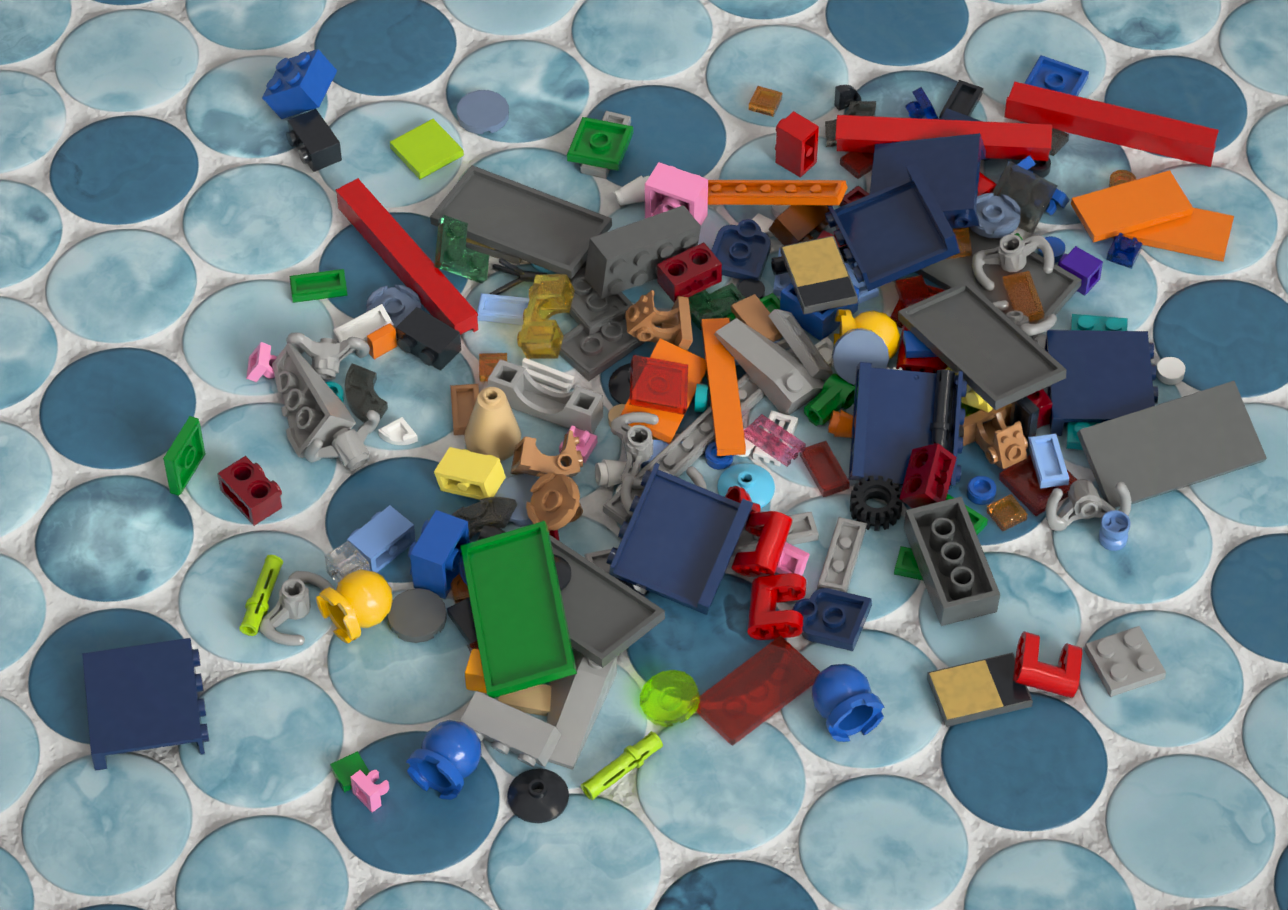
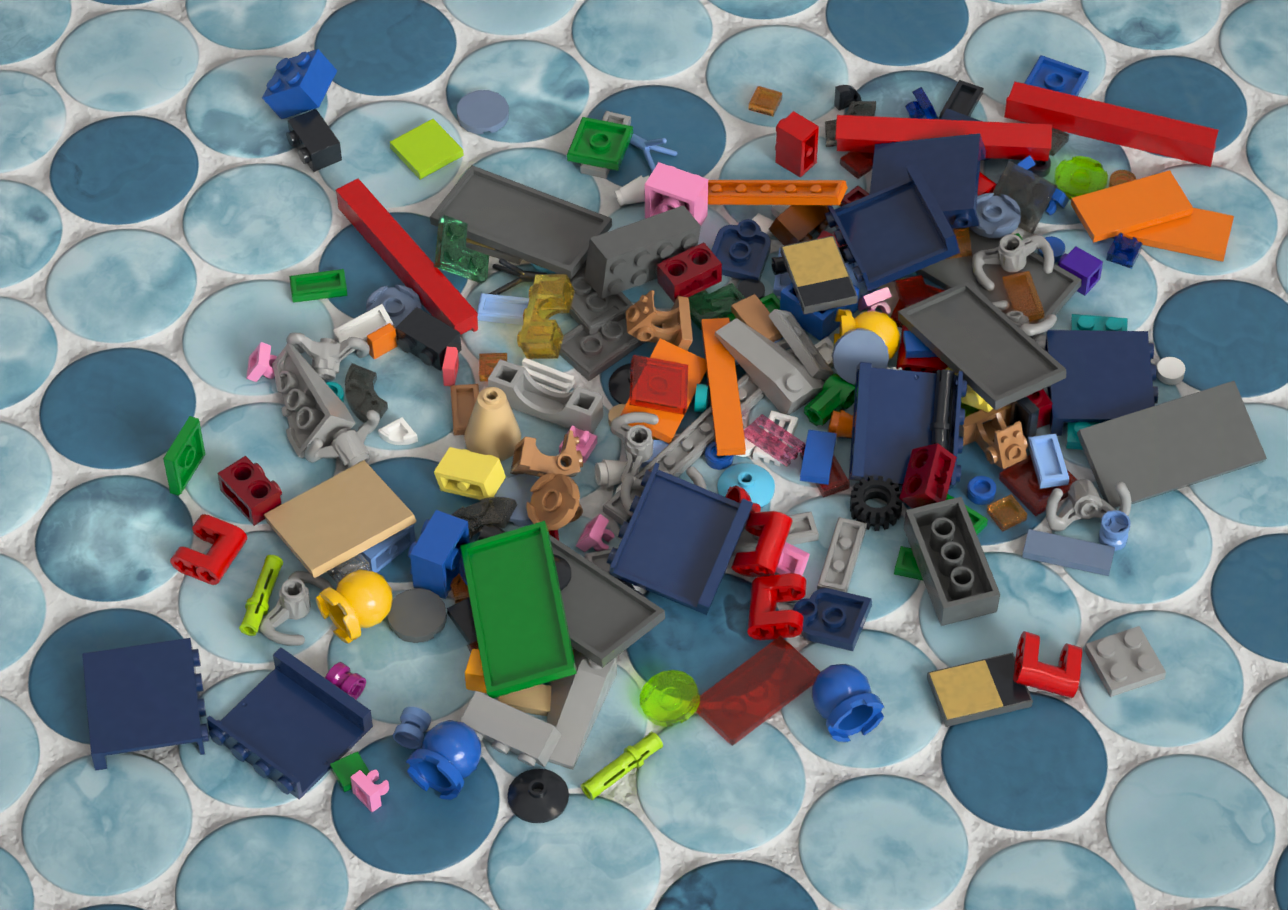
(226, 542): none -> red connector
(292, 725): none -> dark blue panel
(339, 518): none -> tan tile
(345, 680): none -> magenta wheel
(413, 724): none -> medium blue wheel
(450, 366): none -> coral tile
(593, 535): none -> bright pink tile
(646, 146): none -> medium blue plant
(818, 457): none -> blue tile
(875, 300): none -> bright pink tile
(1068, 552): none -> sand blue tile
(1080, 176): none -> clear neon green tile

